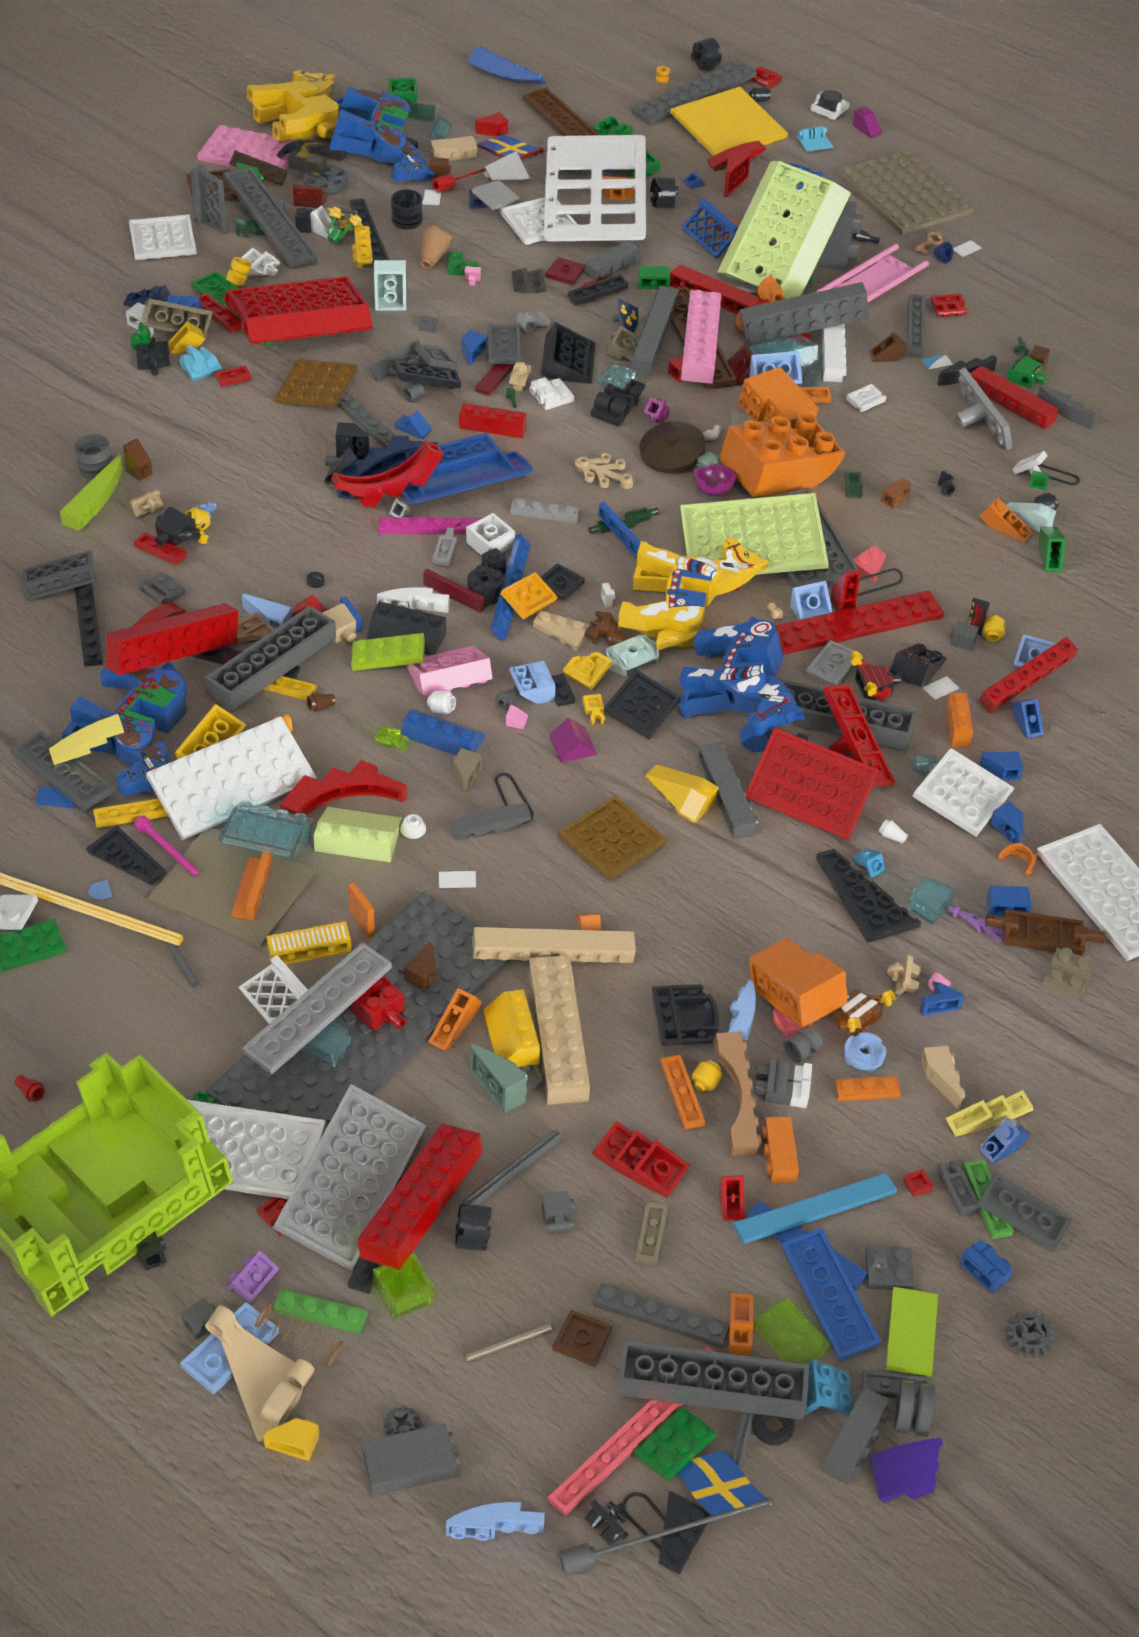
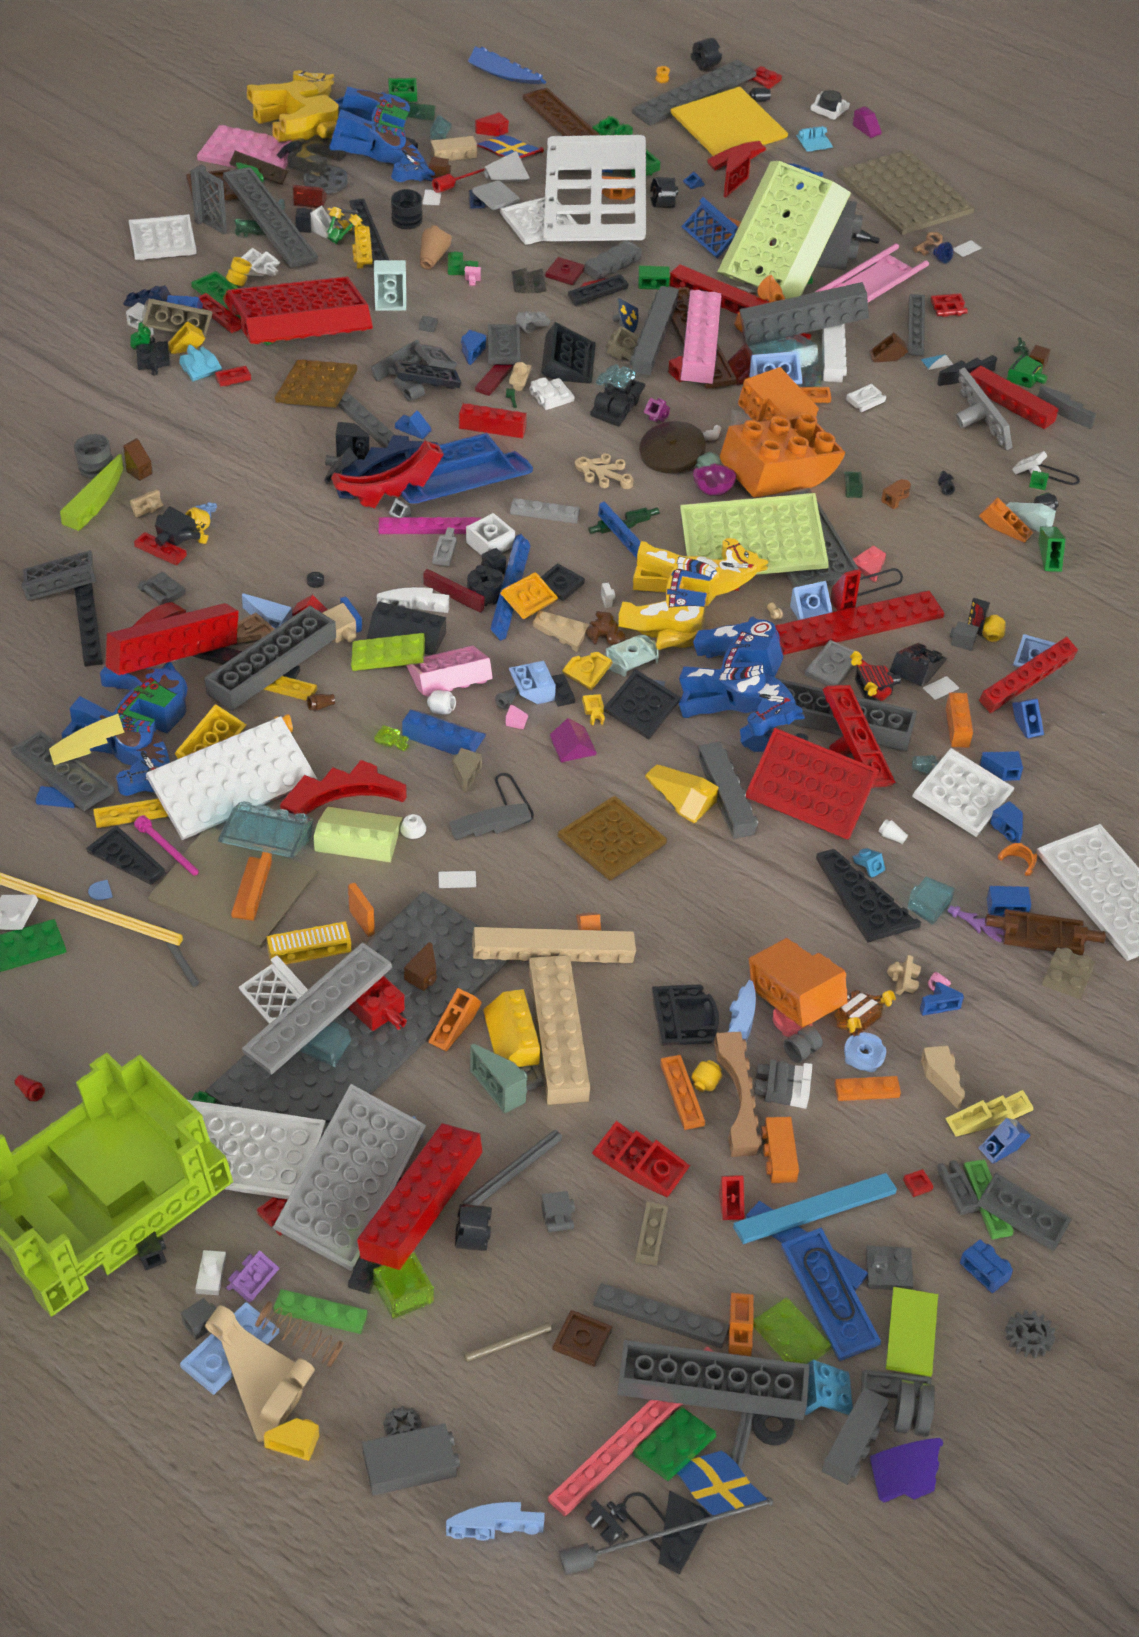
(210, 1272): none -> white tile
(820, 1289): none -> black piece

